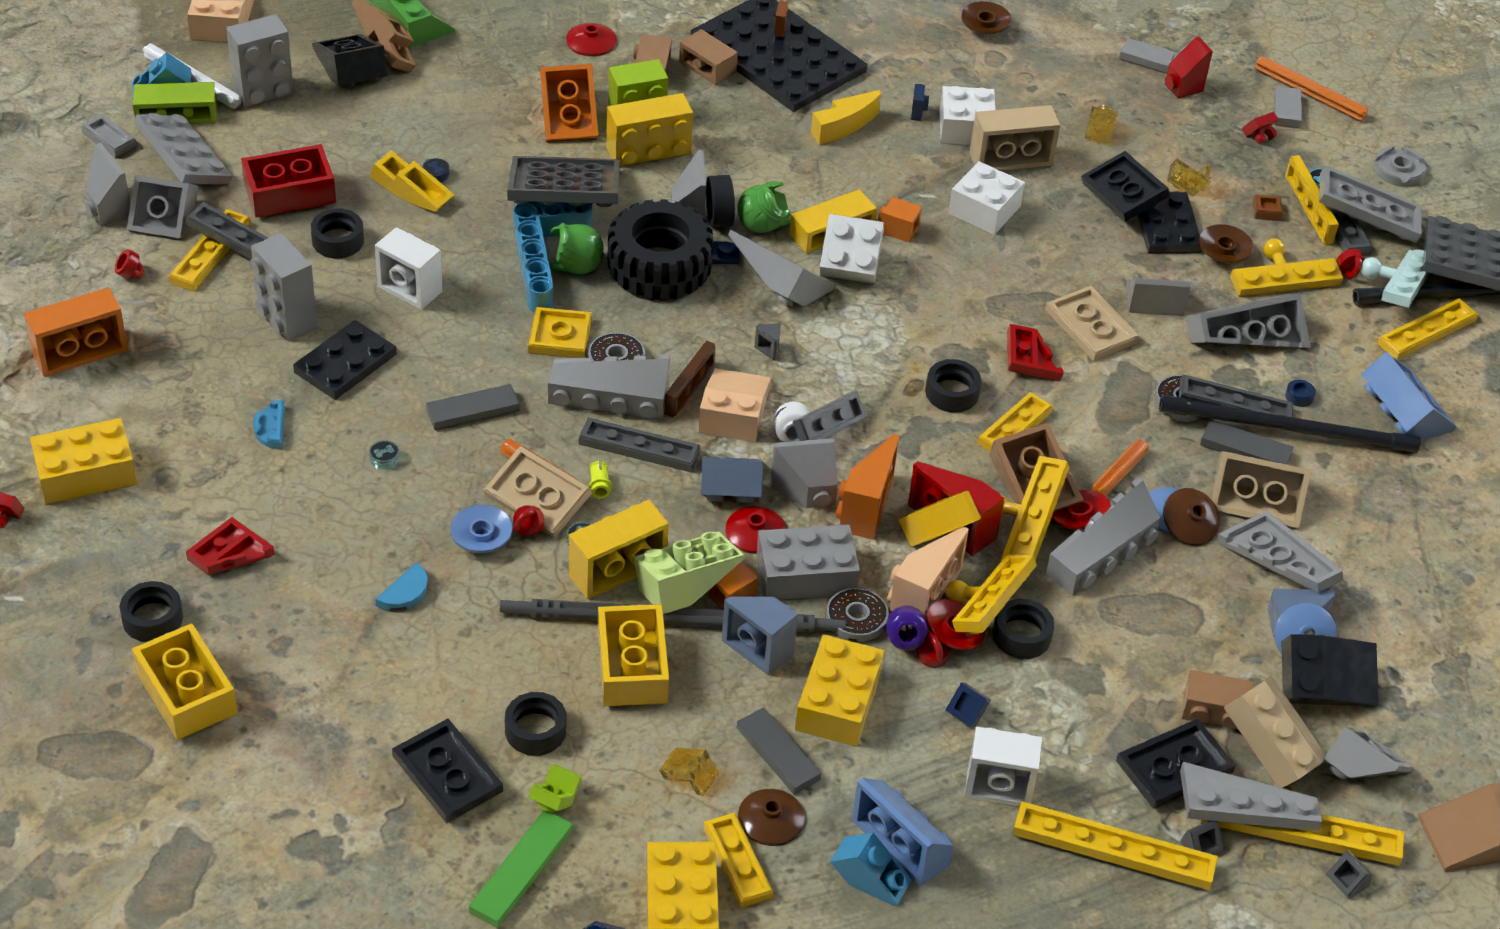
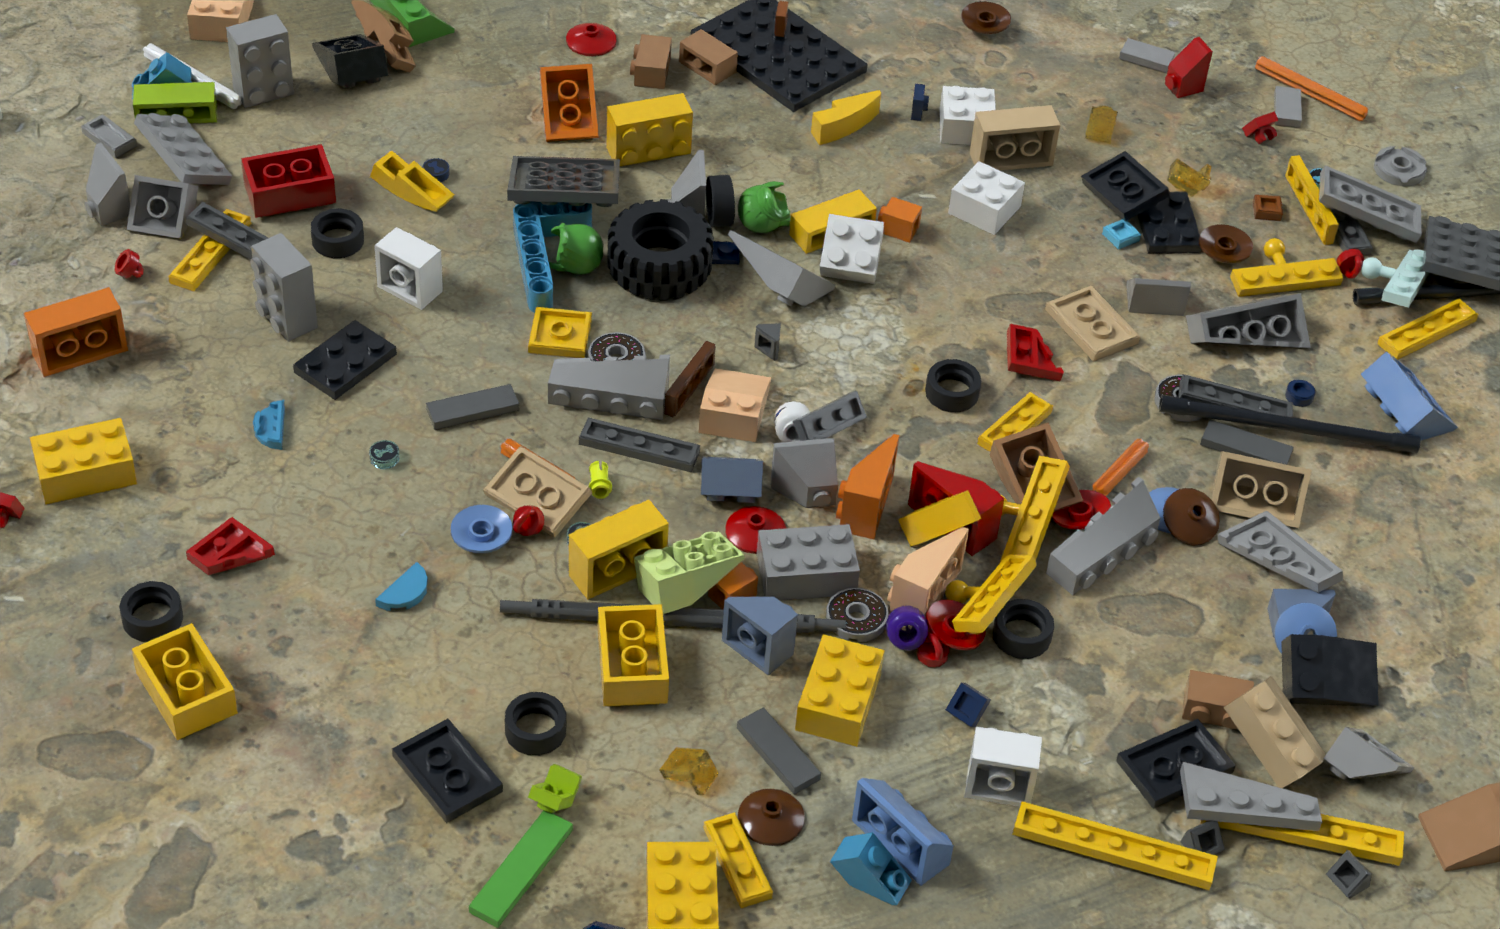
(637, 82): lime brick -> none
(1121, 234): none -> medium azure tile

